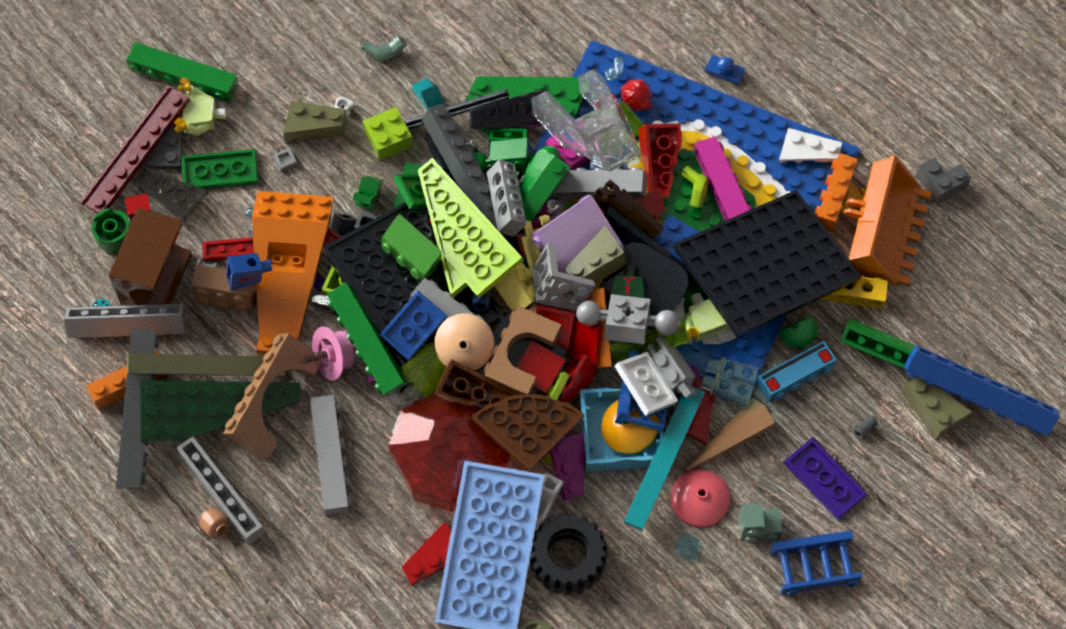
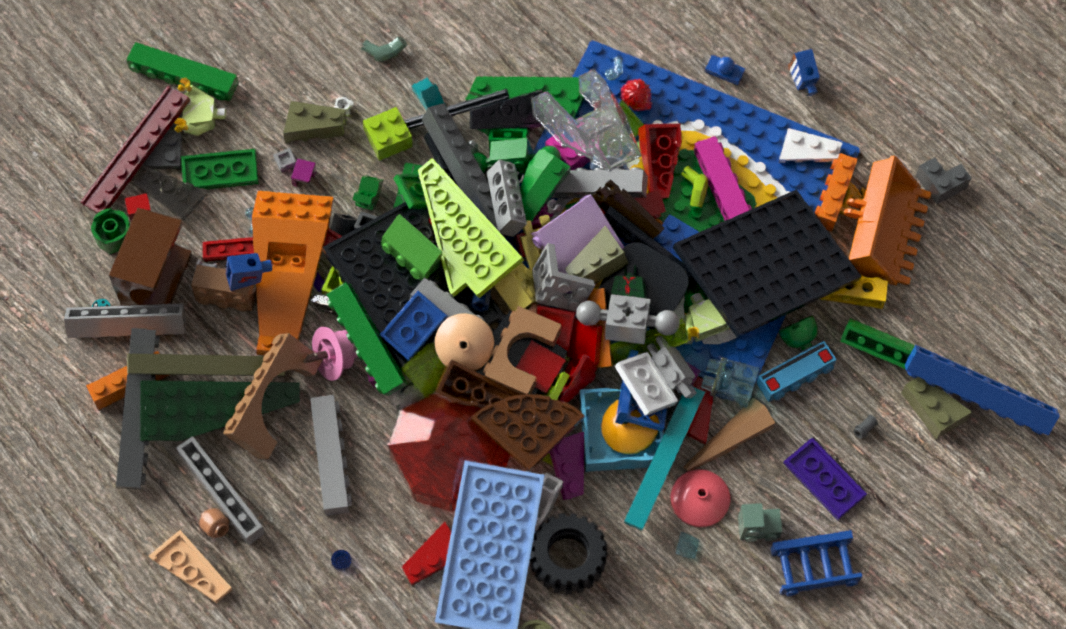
(188, 564): none -> light nougat wing
(303, 171): none -> magenta panel
(341, 560): none -> clear blue tile
(804, 71): none -> blue torso

